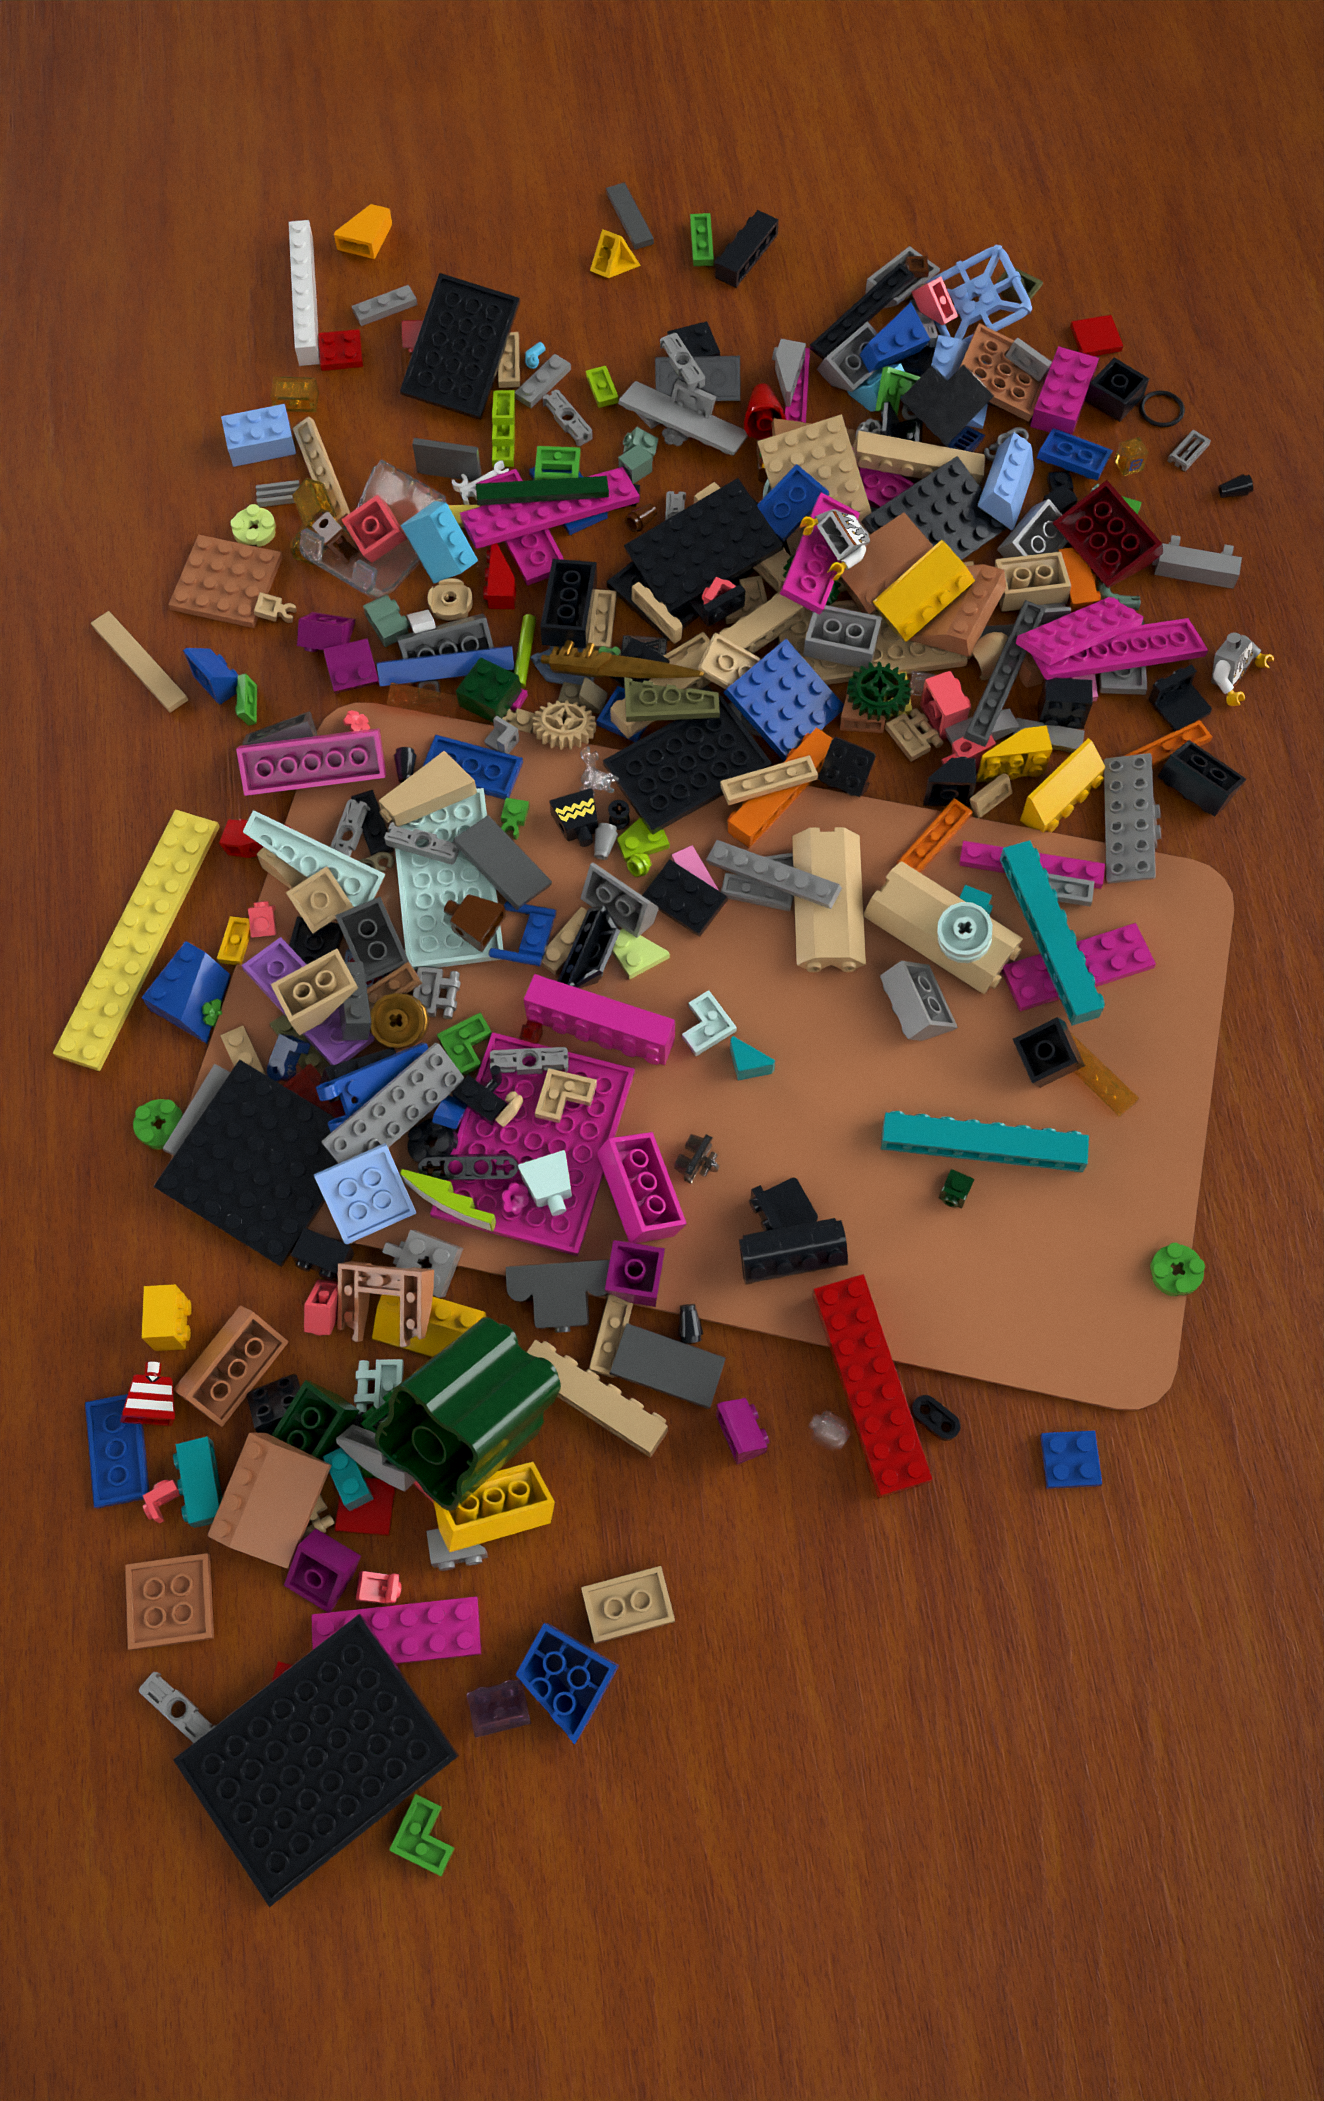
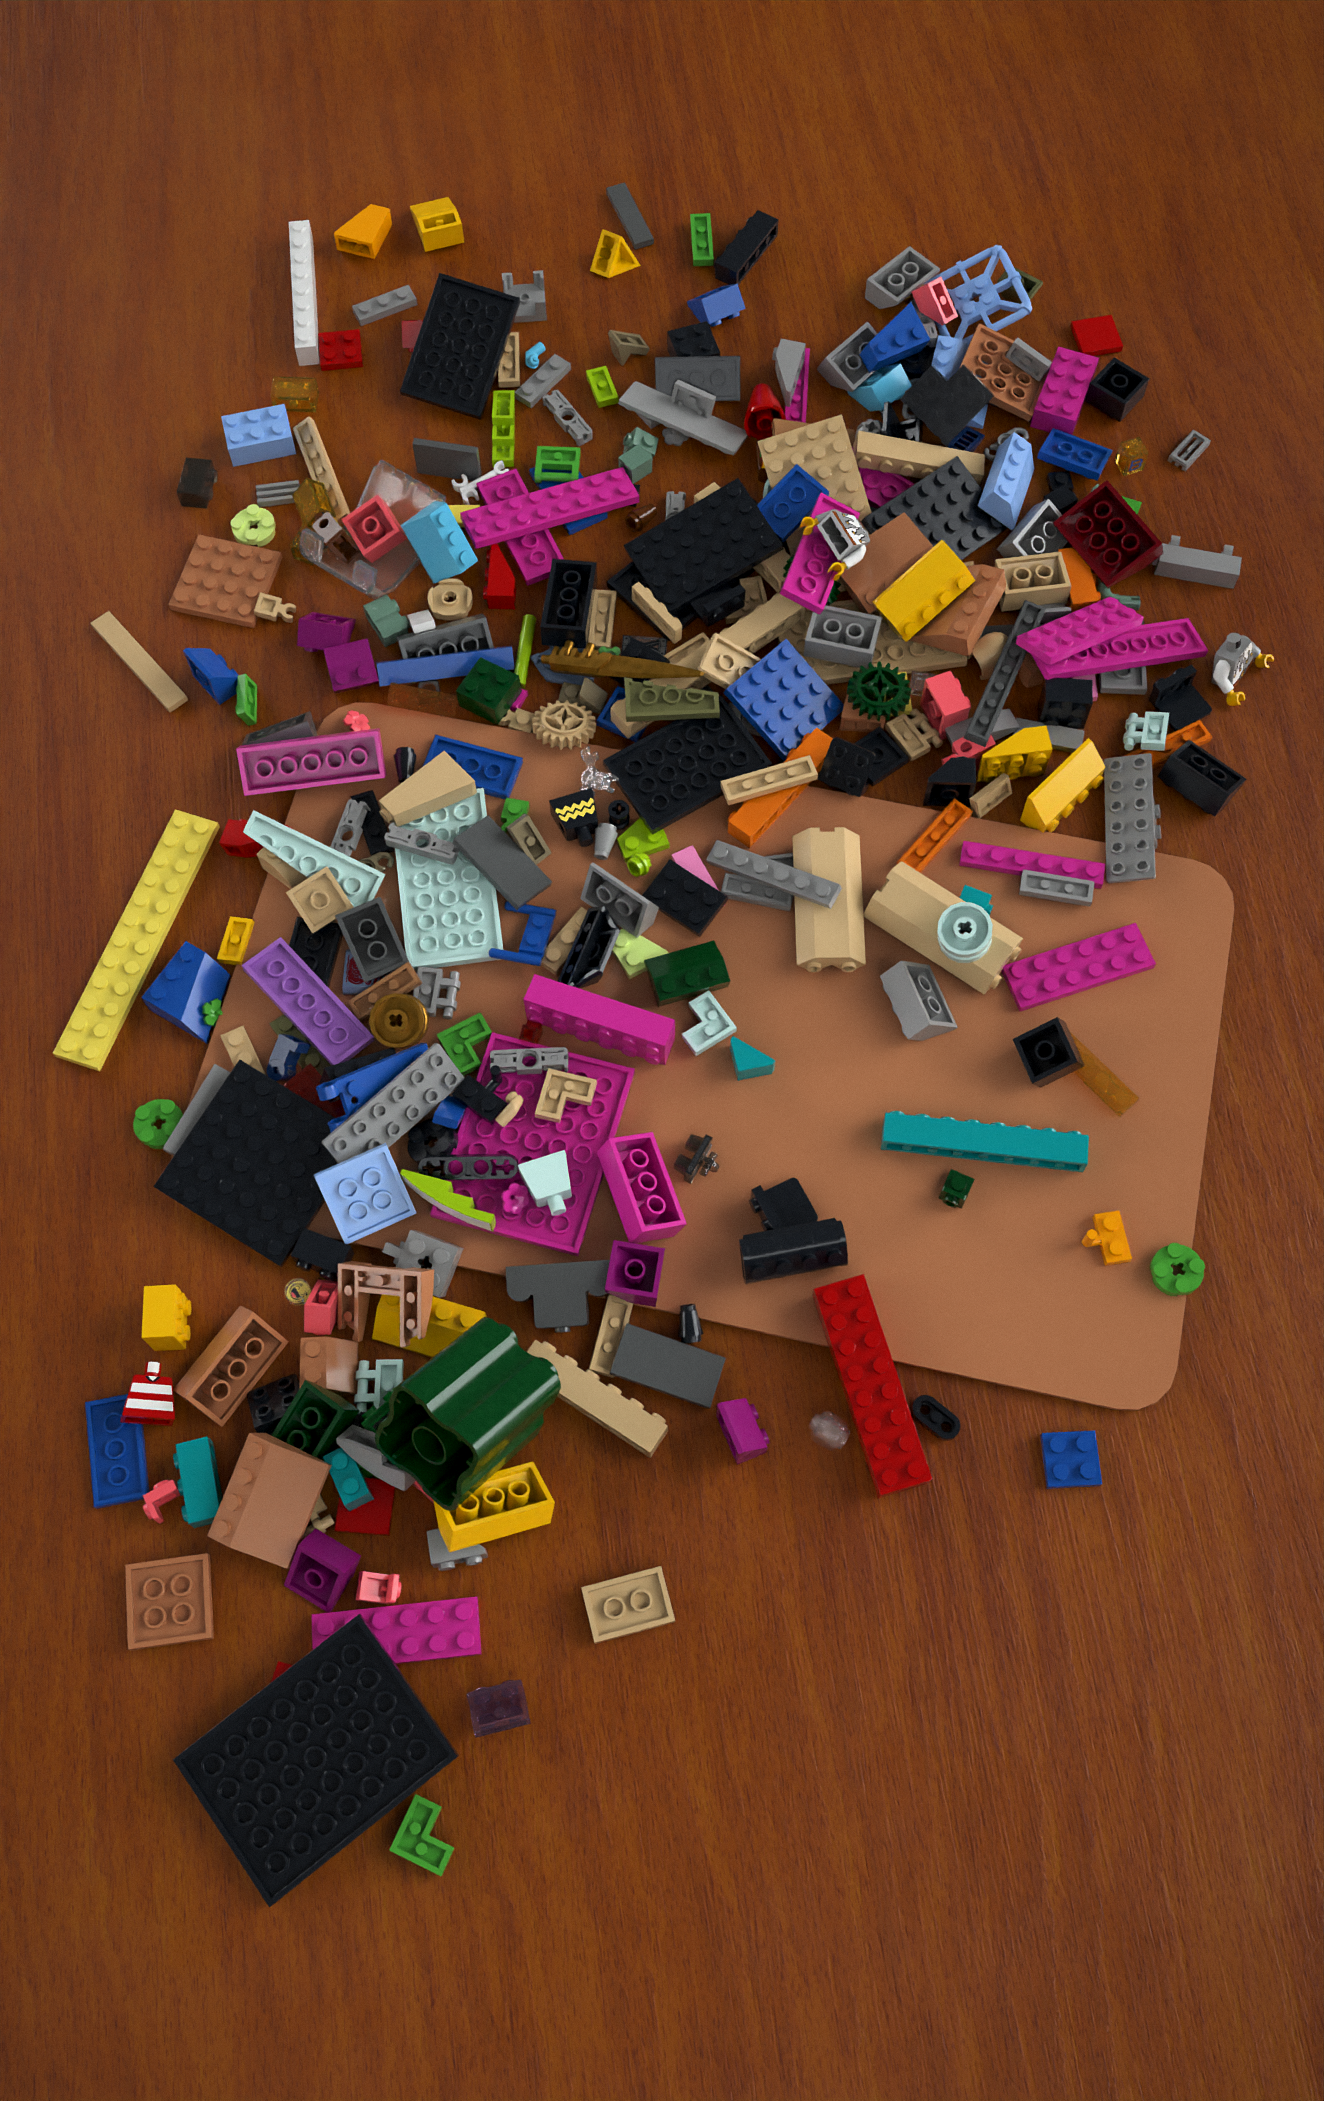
(163, 1697): light grey piece -> none
(197, 483): none -> clear smoke brick
(262, 919): coral bracket -> none
(297, 1291): none -> clear tile
(315, 991): tan slope -> none
(329, 1364): none -> nougat slope
(355, 1010): dark grey brick -> none
(437, 224): none -> yellow slope
(475, 919): reddish brown torso -> none
(503, 737): light grey panel -> none
(529, 839): none -> dark tan slope
(531, 296): none -> light grey panel
(542, 490): dark green tile -> none
(566, 1678): blue wedge -> none
(625, 343): none -> dark tan slope
(677, 351): light grey piece -> none
(687, 973): none -> dark green slope
(716, 589): coral bracket -> none
(717, 304): none -> blue slope
(862, 311): black tile -> none
(888, 755): none -> black plate
(893, 385): bright green plate -> none
(918, 266): reddish brown tile -> none
(1051, 933): teal brick -> none
(1110, 1237): none -> light orange plate
(1153, 734): none -> light aqua plate
(1160, 392): black tyre -> none
(1237, 486): black cone -> none

